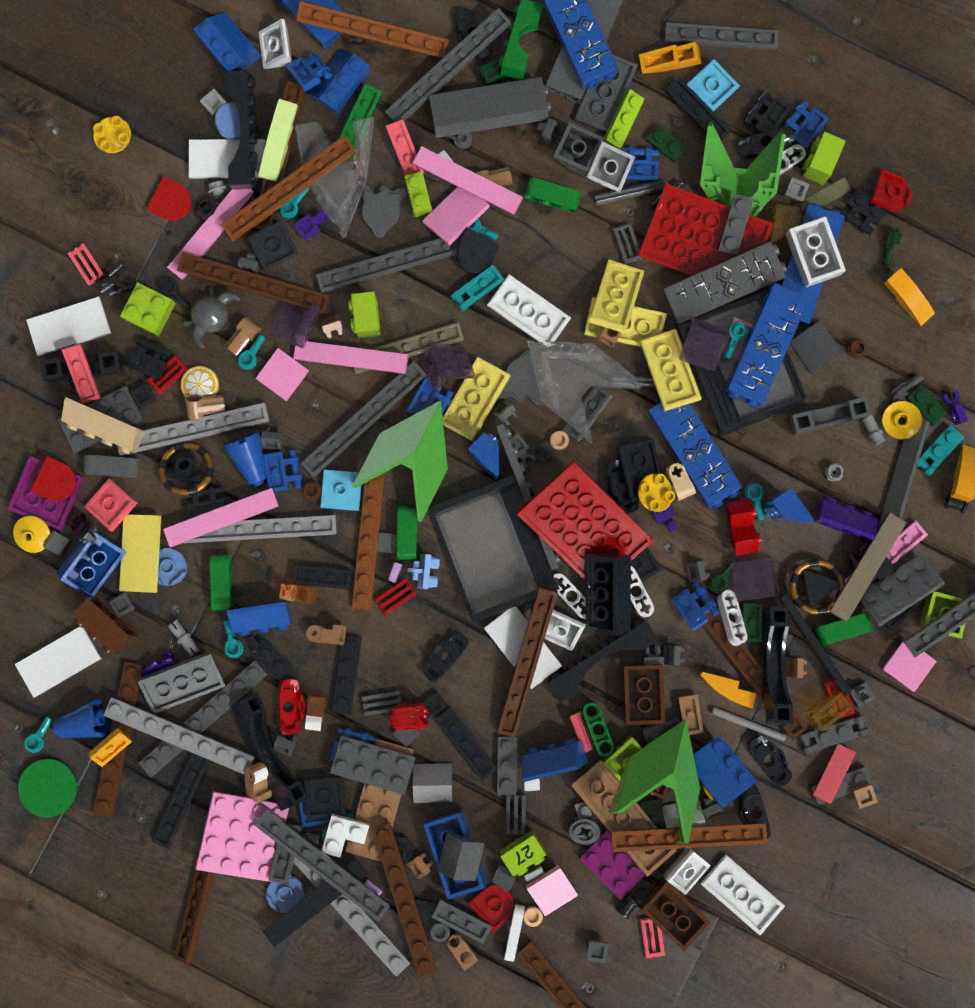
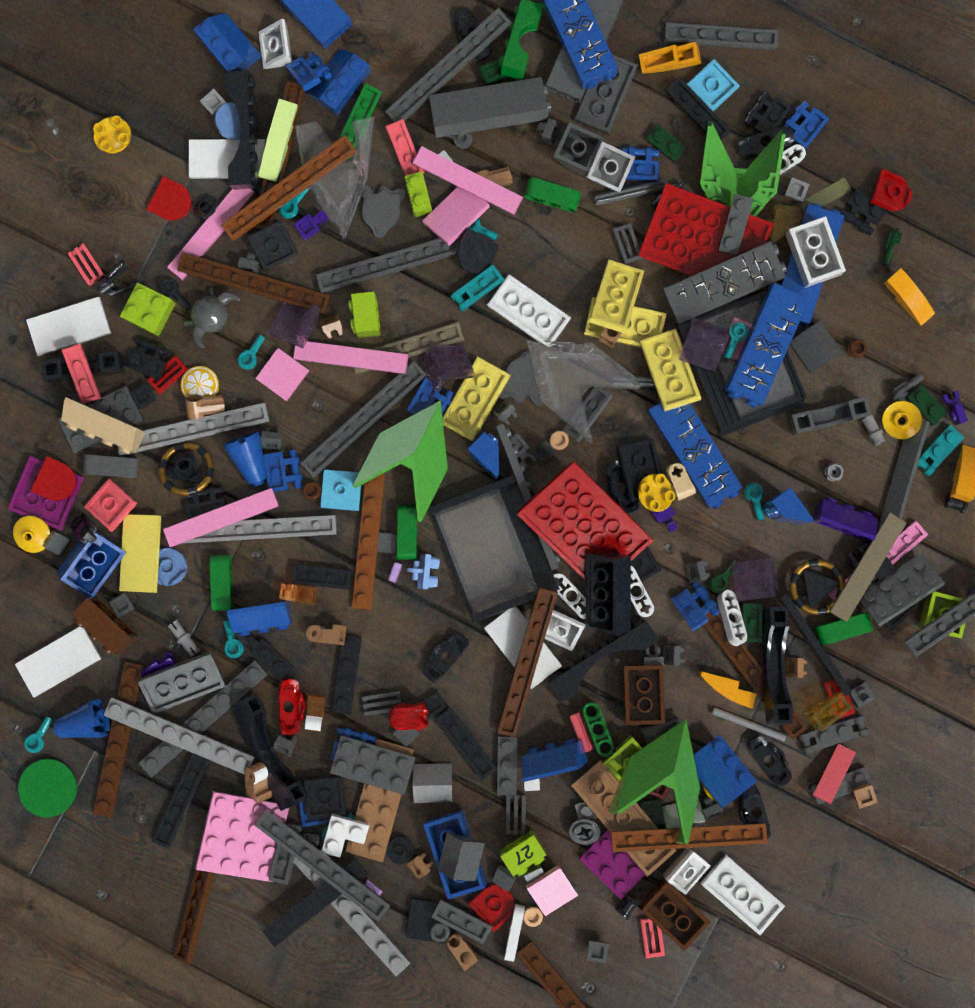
(109, 747): light orange plate -> none
(216, 188): light grey plate -> none
(245, 332): medium nougat piece -> none
(284, 897): medium blue tile -> none
(371, 30): dark orange plate -> none
(382, 605): red tile -> none
(404, 899): reddish brown plate -> none
(623, 119): lime plate -> none
(691, 712): medium nougat plate -> none
(741, 520): red brick -> none
(823, 158): lime brick -> none
(908, 669): bright pink tile -> none

